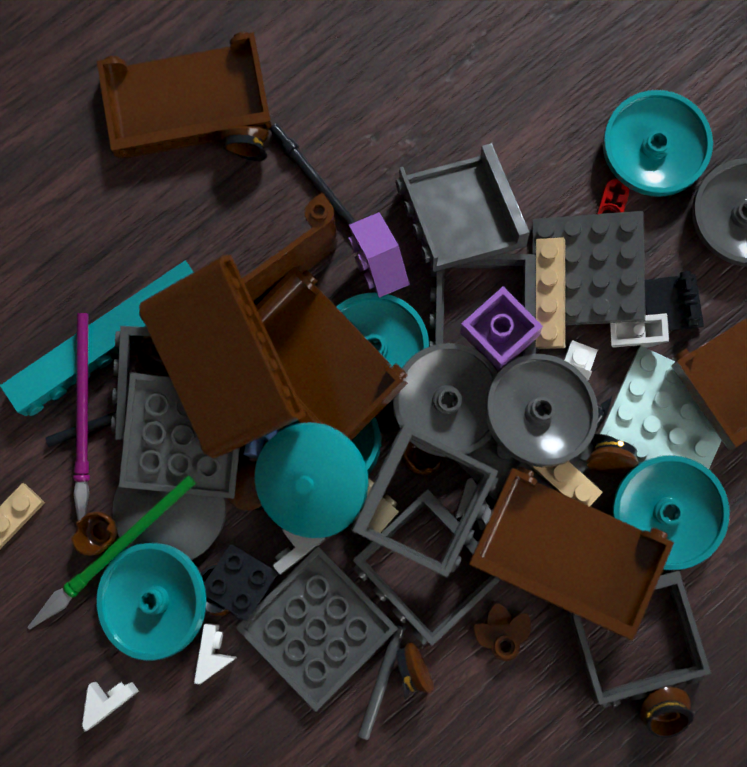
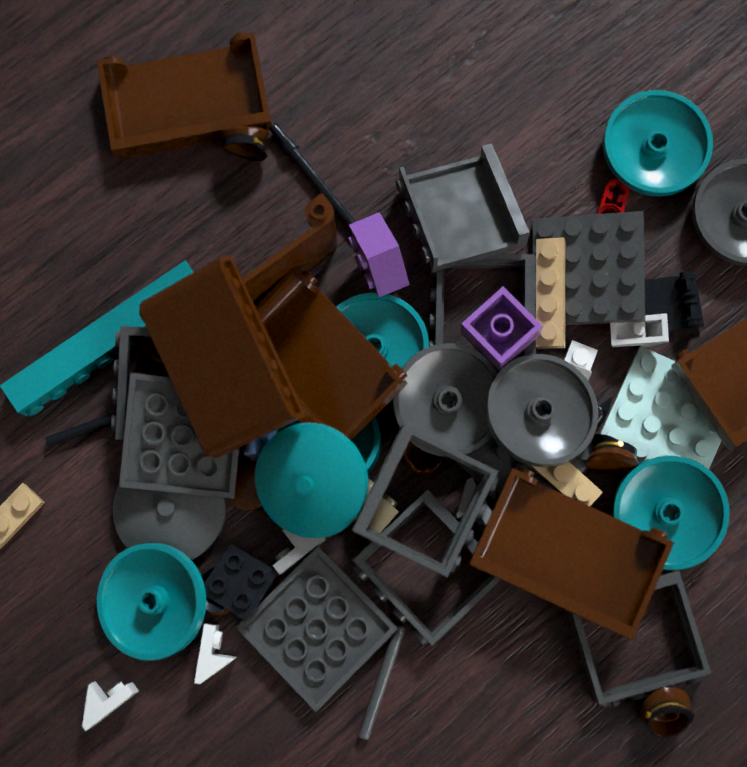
(61, 597): green piece -> none
(81, 468): magenta piece -> none
(94, 534): reddish brown hair -> none
(413, 670): reddish brown piece -> none
(502, 628): reddish brown plate -> none

